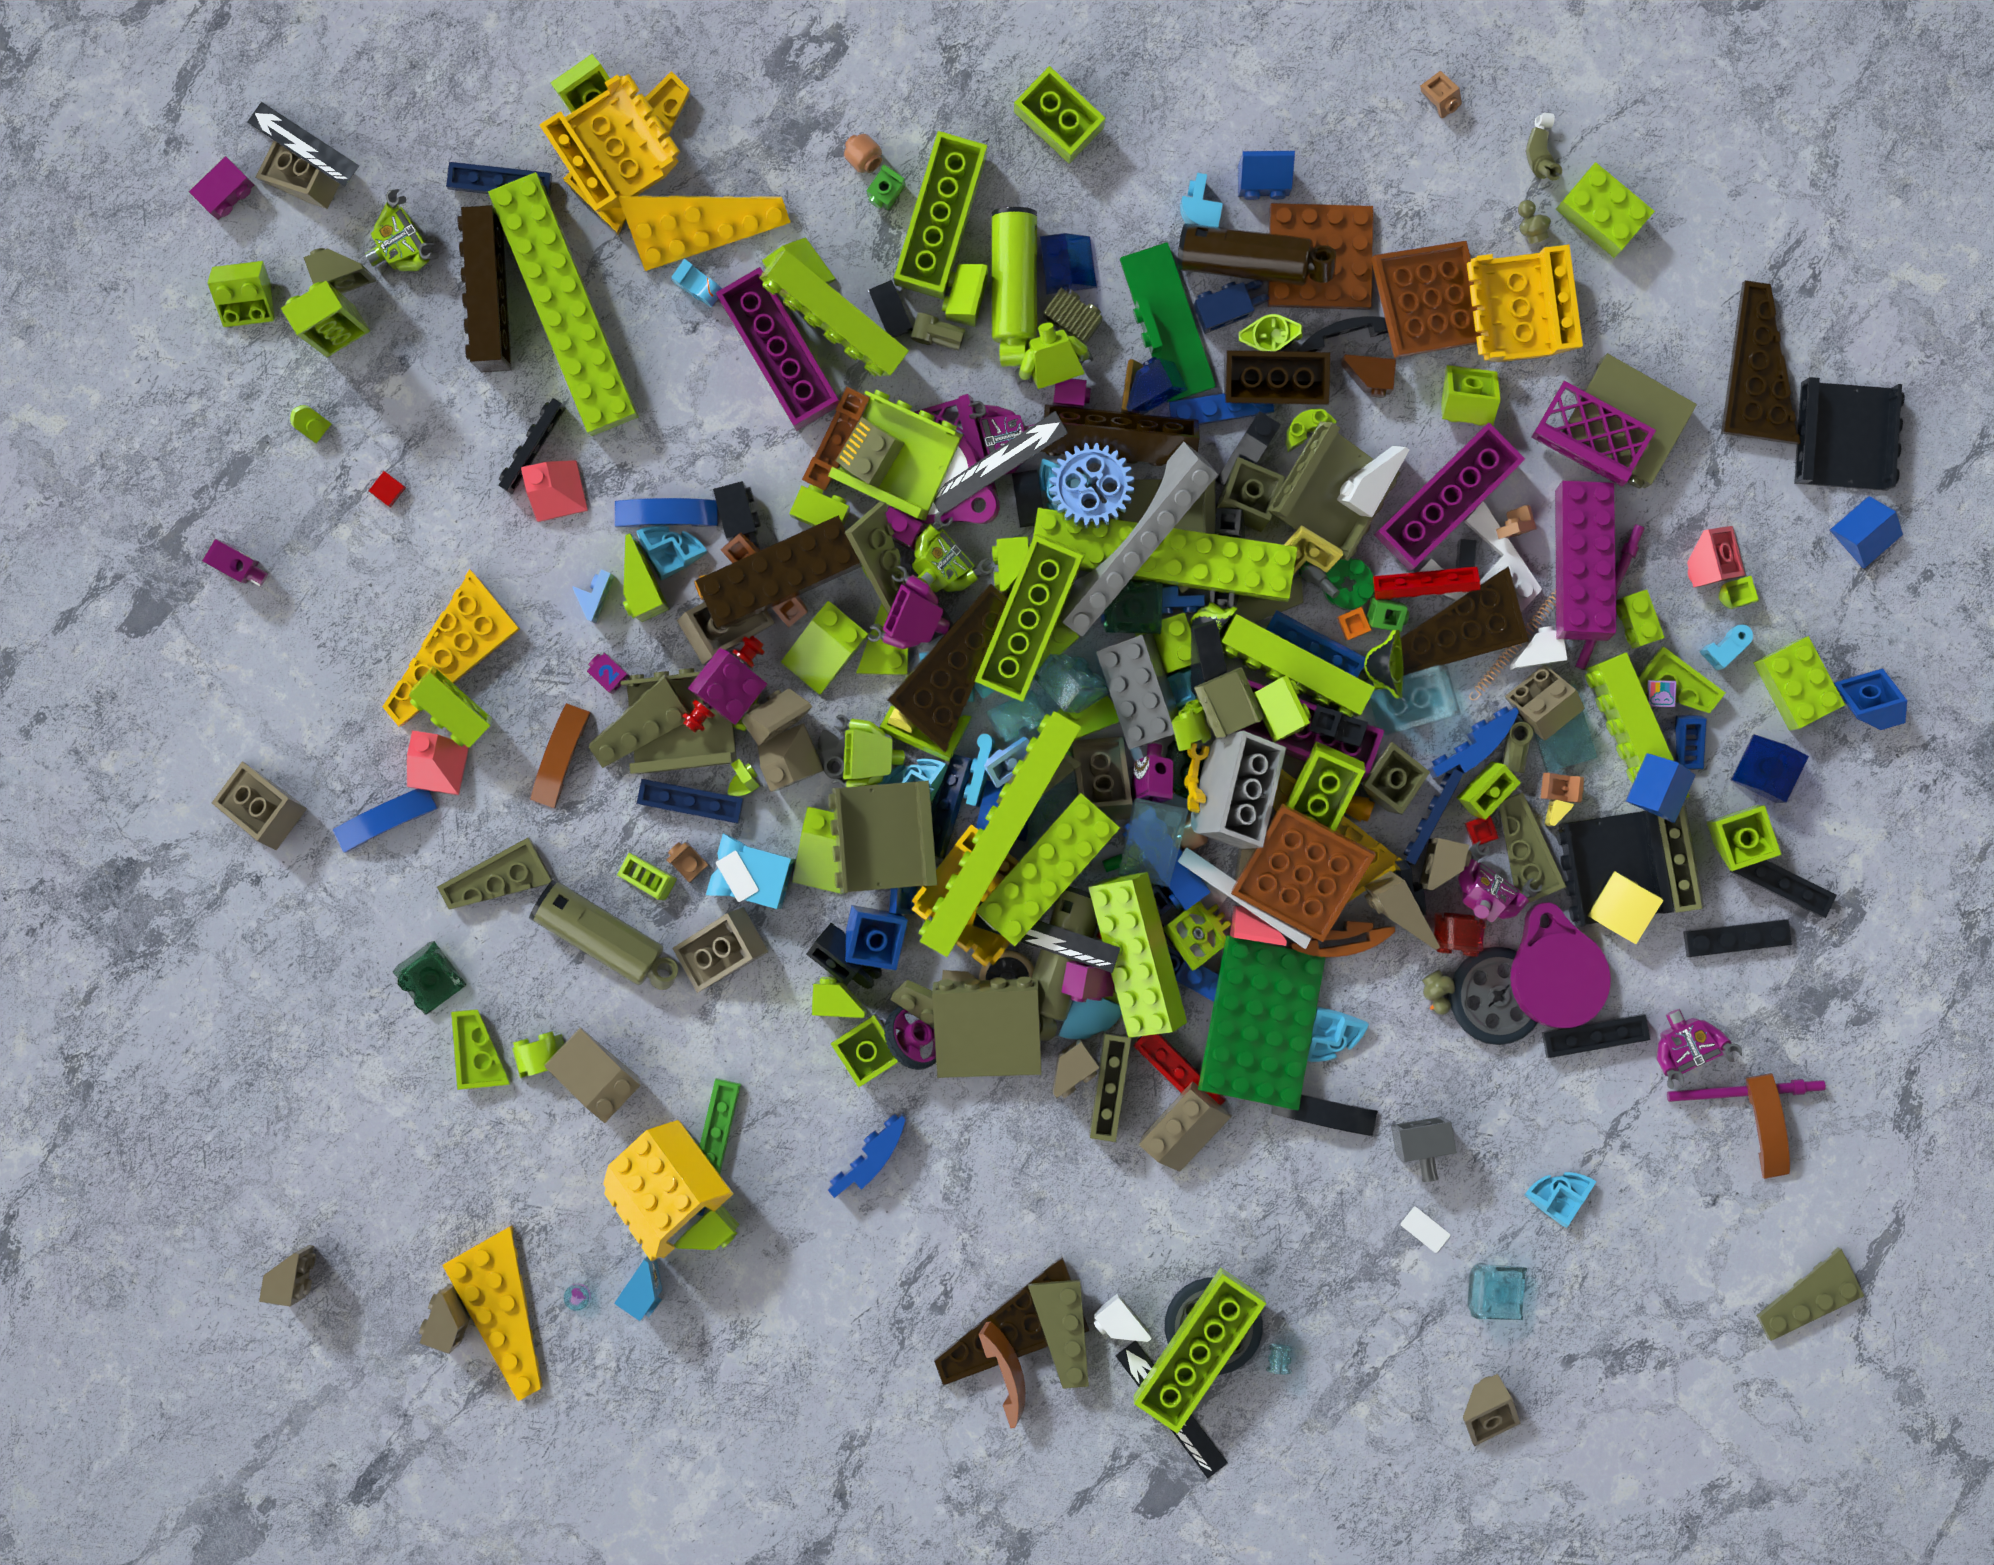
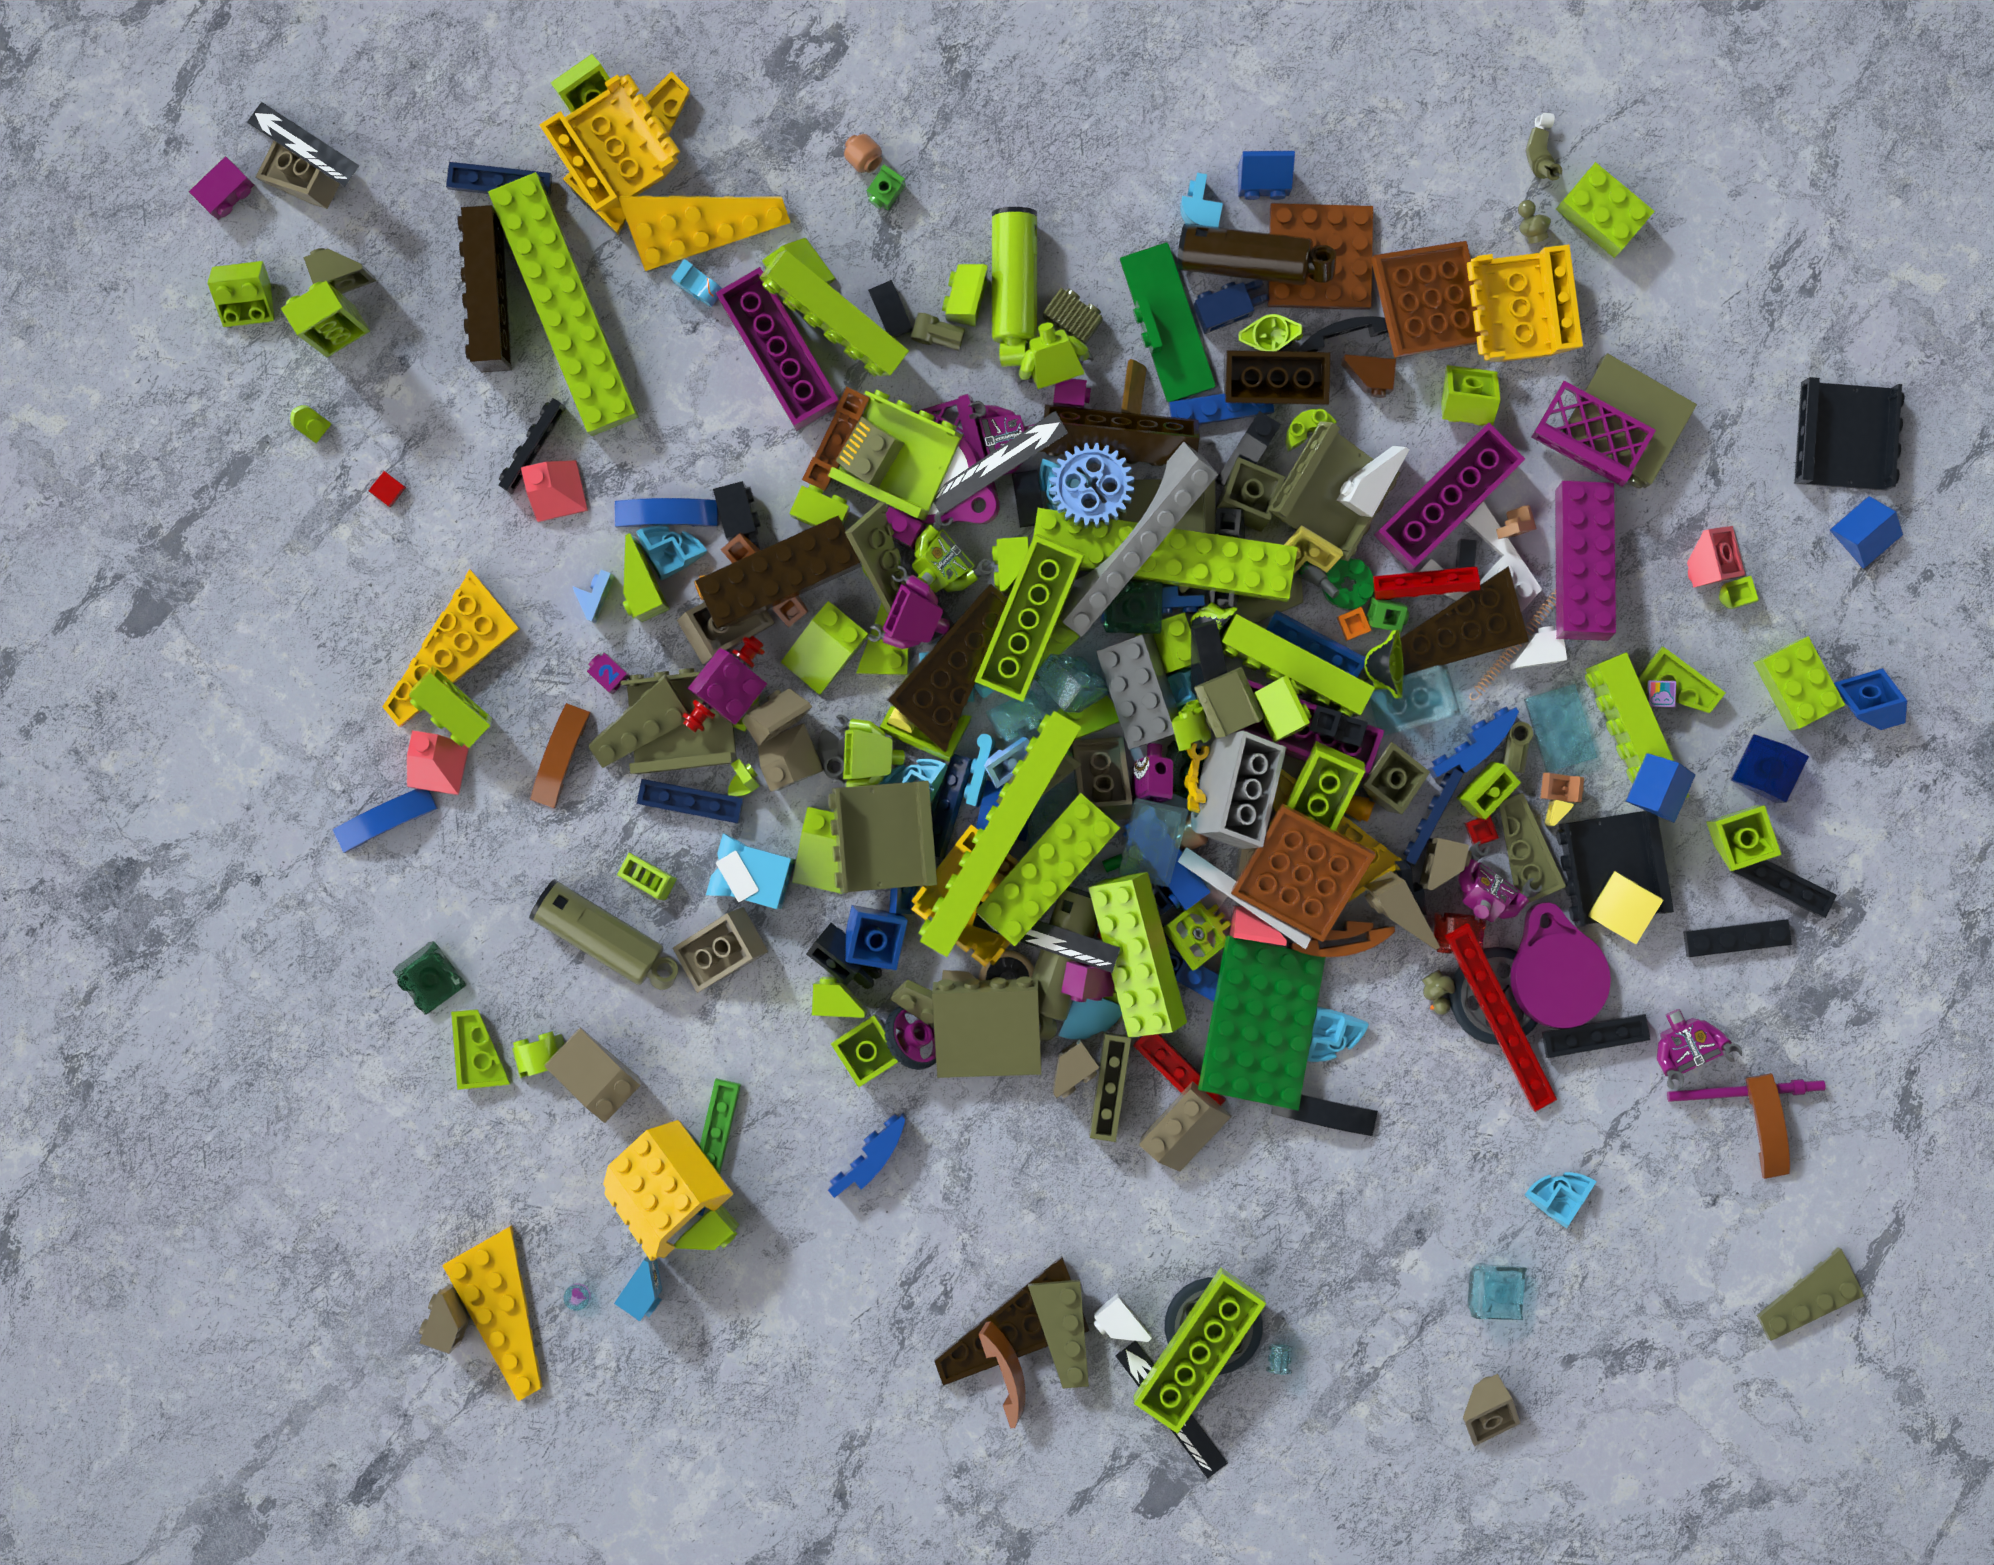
(225, 559): magenta torso -> none
(259, 806): dark tan slope -> none
(290, 1279): dark tan slope -> none
(398, 238): torso -> none
(503, 874): olive wing -> none
(687, 860): medium nougat bracket -> none
(940, 215): lime brick -> none
(1059, 114): lime brick -> none
(1067, 262): clear blue slope -> none
(1154, 385): clear blue slope -> none
(1423, 1142): dark grey brick -> none
(1425, 1229): white sticker -> none
(1442, 93): medium nougat bracket -> none
(1500, 1017): none -> red tile
(1545, 702): dark tan slope -> none
(1628, 552): magenta bar -> none
(1639, 619): lime brick -> none
(1681, 741): blue slope -> none
(1681, 863): olive brick -> none
(1734, 642): medium azure leg -> none
(1758, 378): dark brown wing -> none

